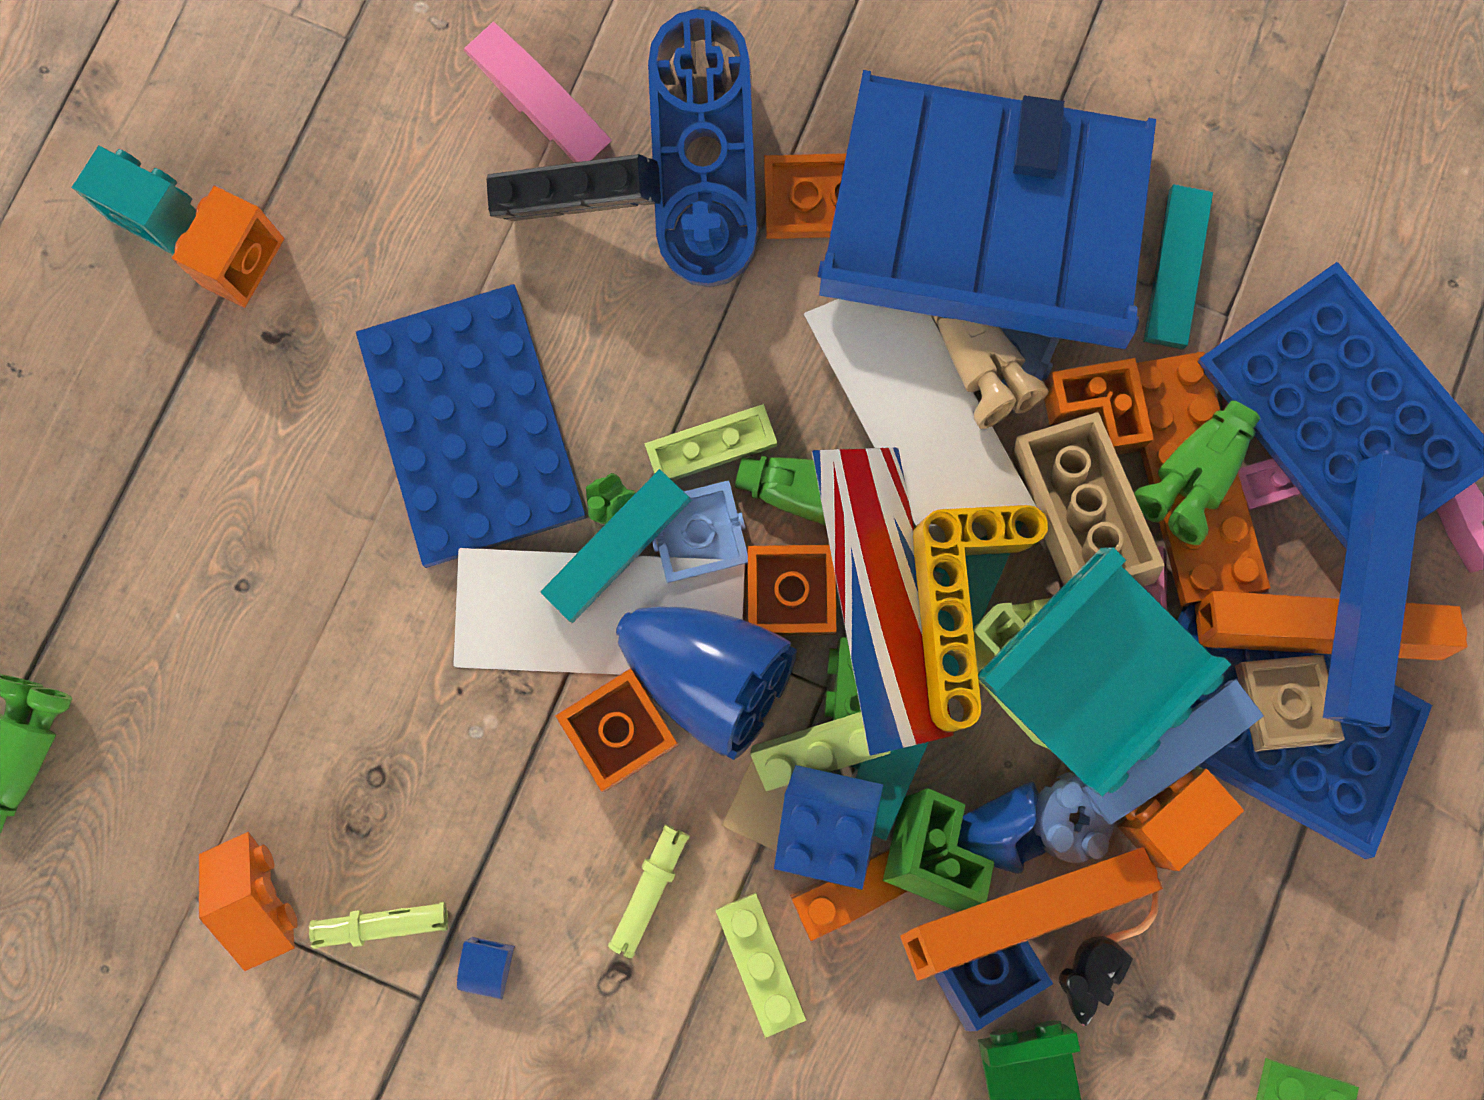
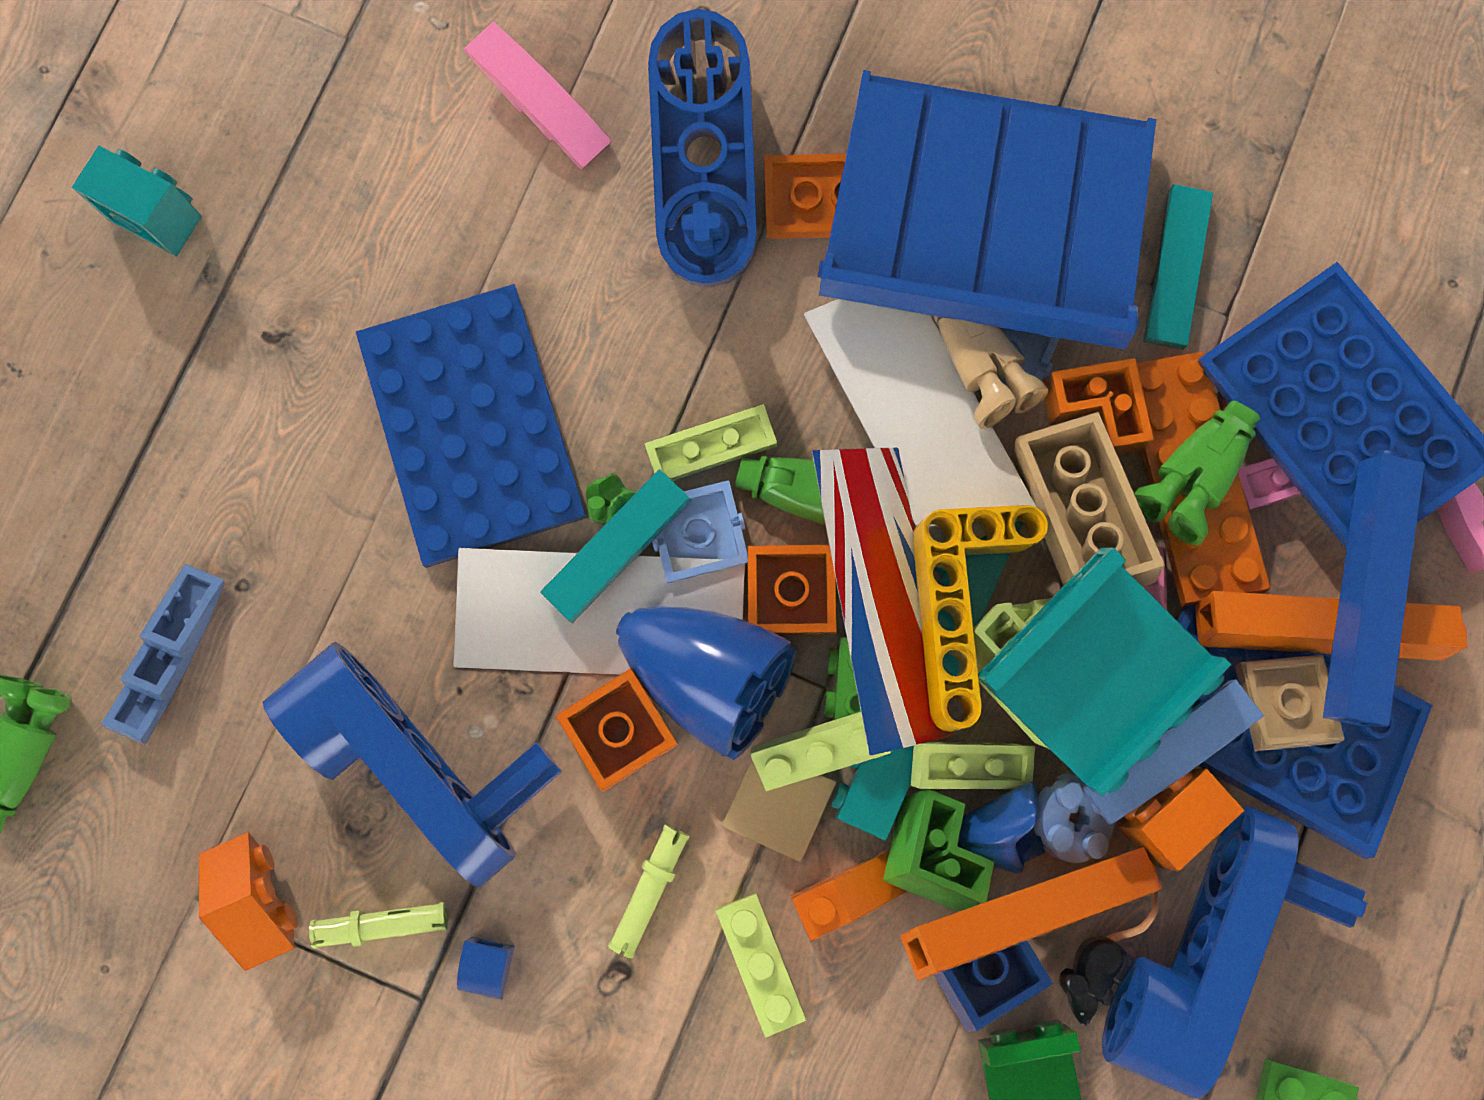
(165, 655): none -> medium blue slope
(228, 246): orange brick -> none
(342, 713): none -> blue beam
(574, 188): black brick -> none
(828, 826): blue brick -> none
(972, 765): none -> yellowish green plate
(1038, 137): dark blue tile -> none
(1185, 1018): none -> blue beam

